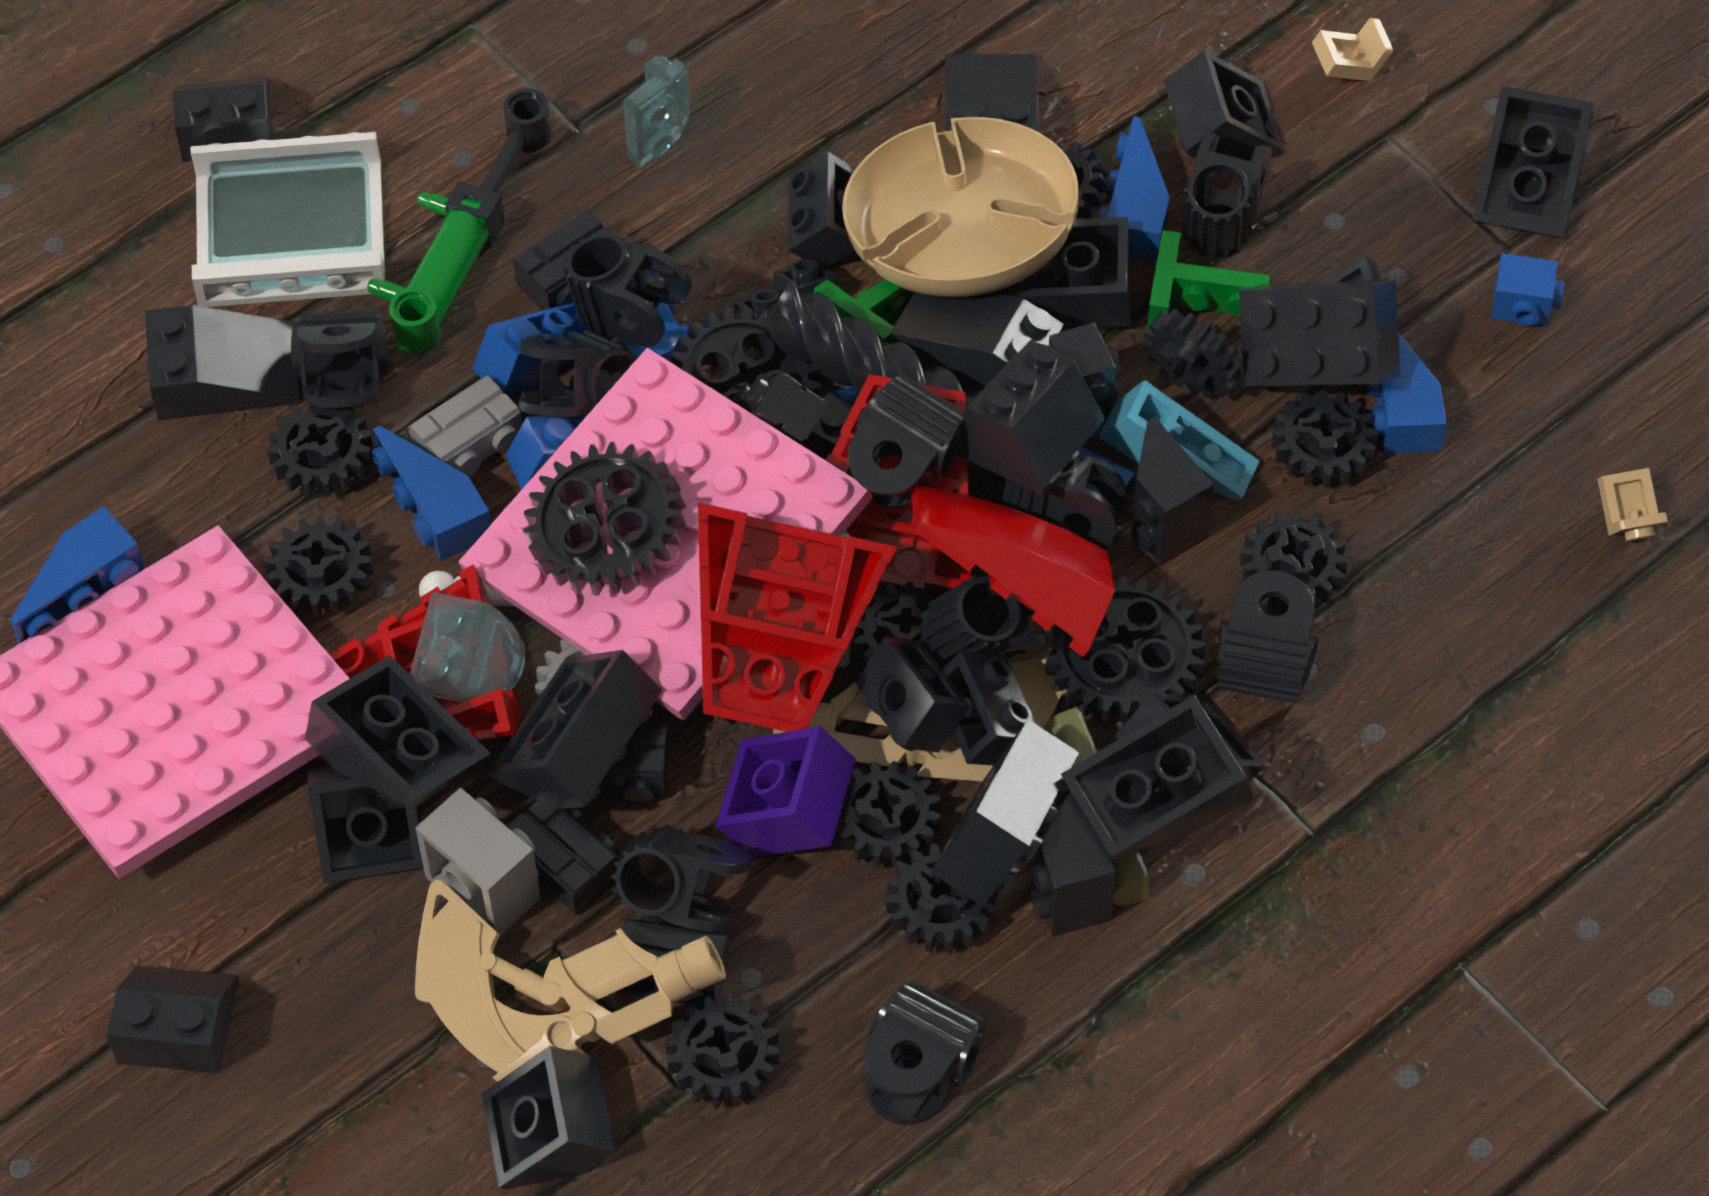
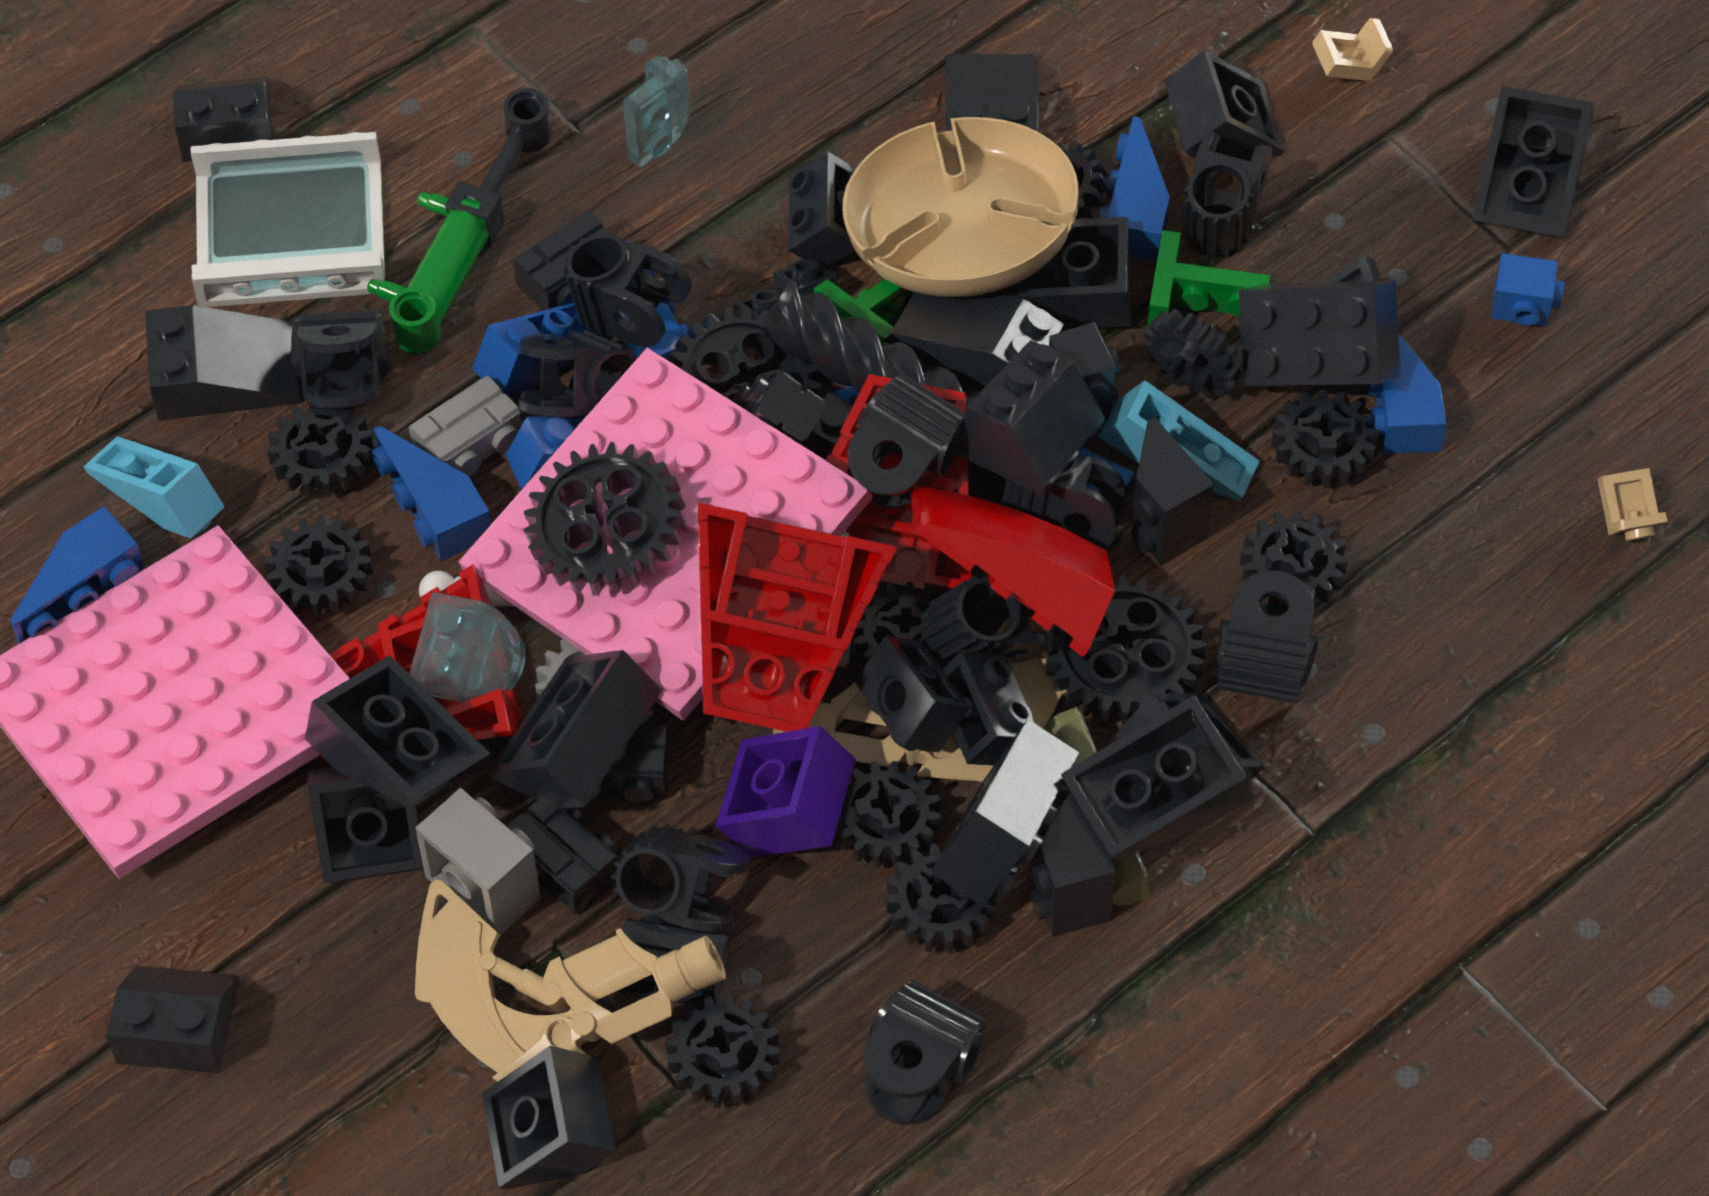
(158, 485): none -> medium azure slope

